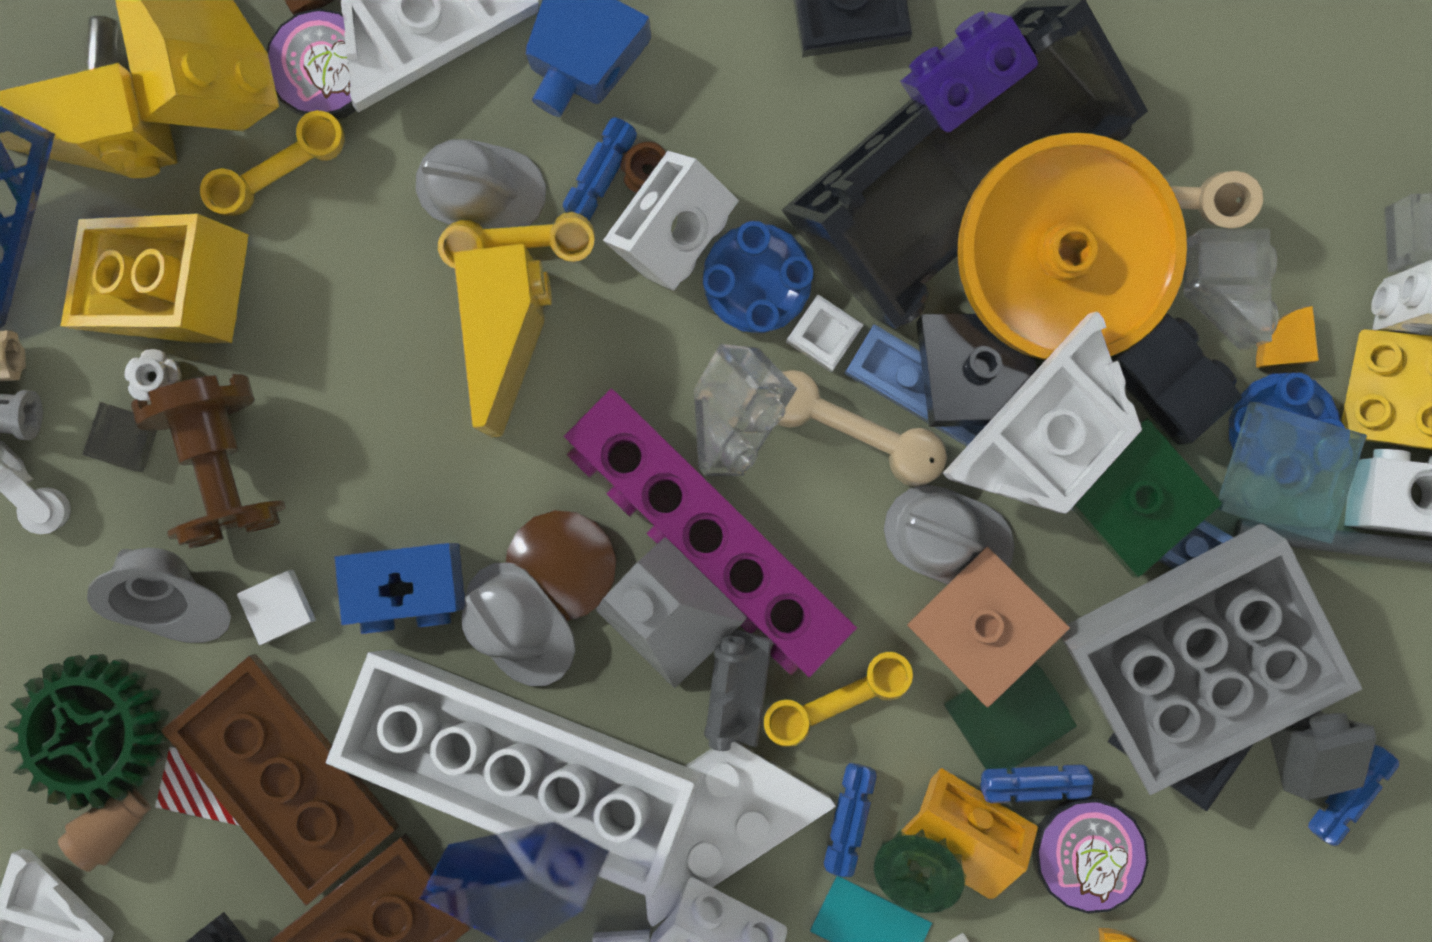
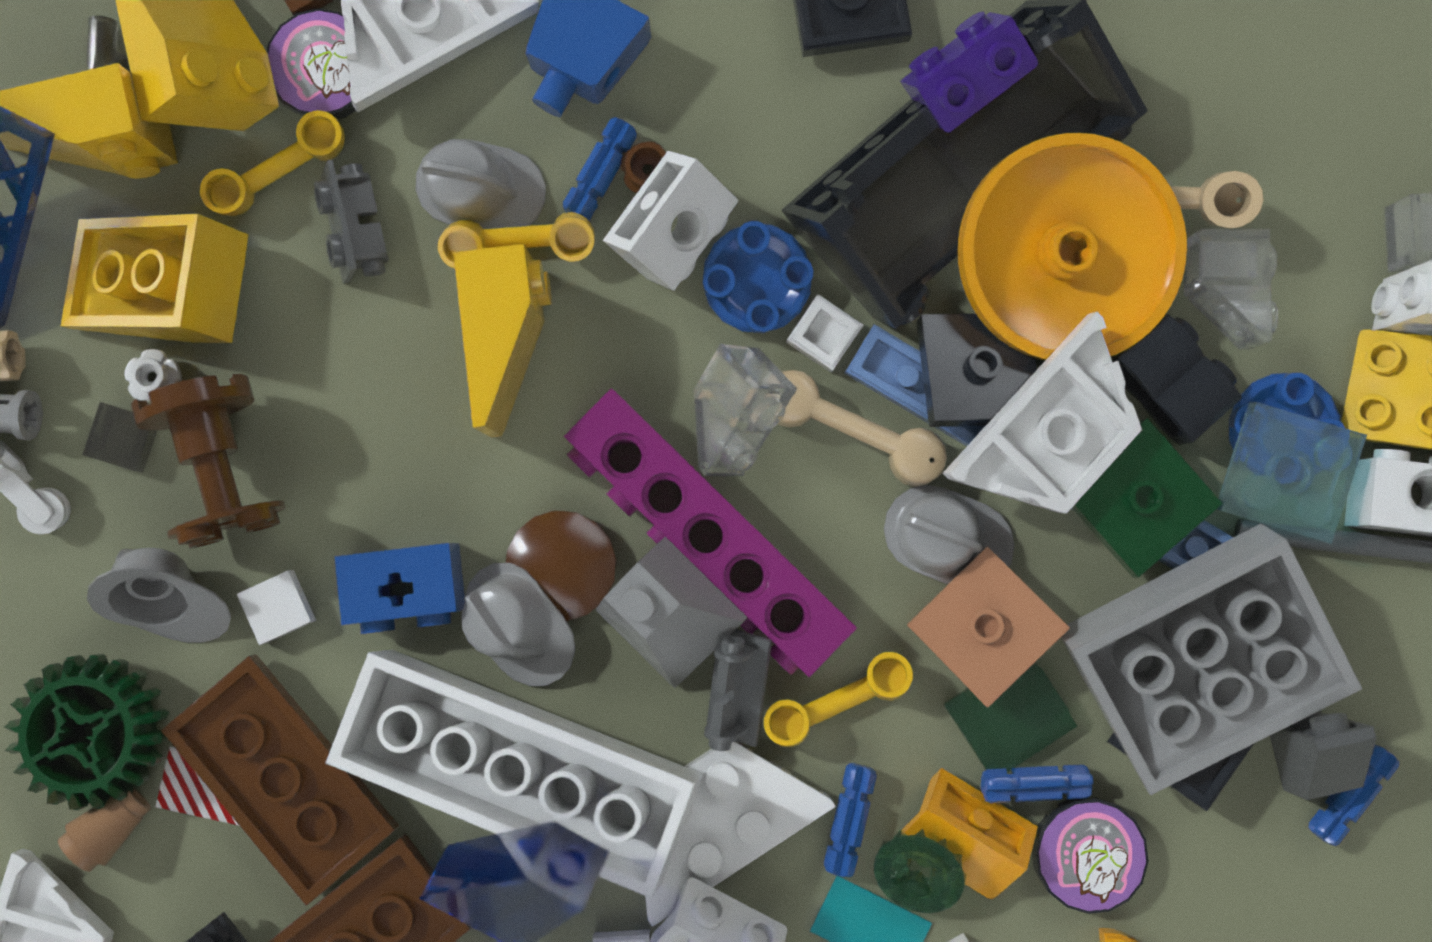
(344, 200): none -> dark grey hinge
(1291, 342): light orange tile -> none

